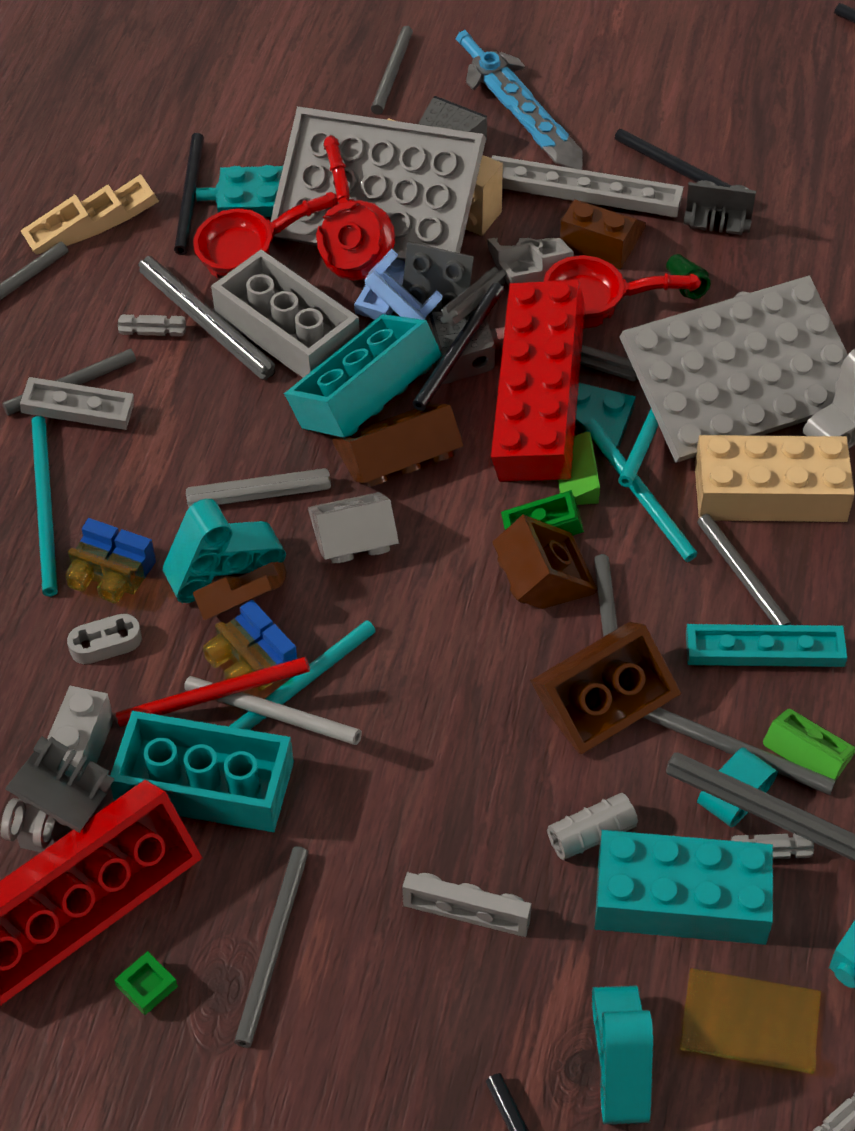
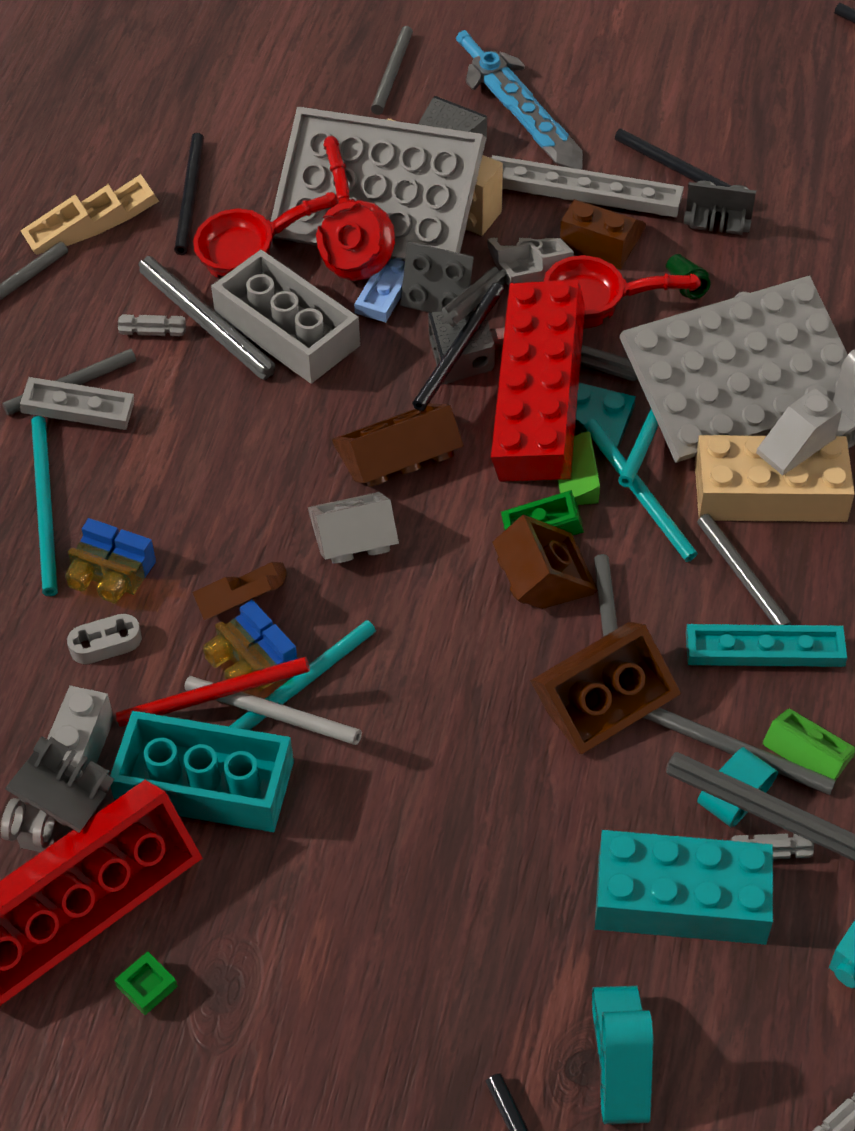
(213, 547): teal beam -> none
(244, 189): teal plate -> none
(261, 487): light grey axle -> none
(271, 948): dark grey piece -> none
(363, 375): teal brick -> none
(395, 295): light blue piece -> none
(467, 903): light grey plate -> none
(584, 828): light grey axle -> none
(751, 1021): clear yellow piece -> none
(801, 431): none -> light grey slope

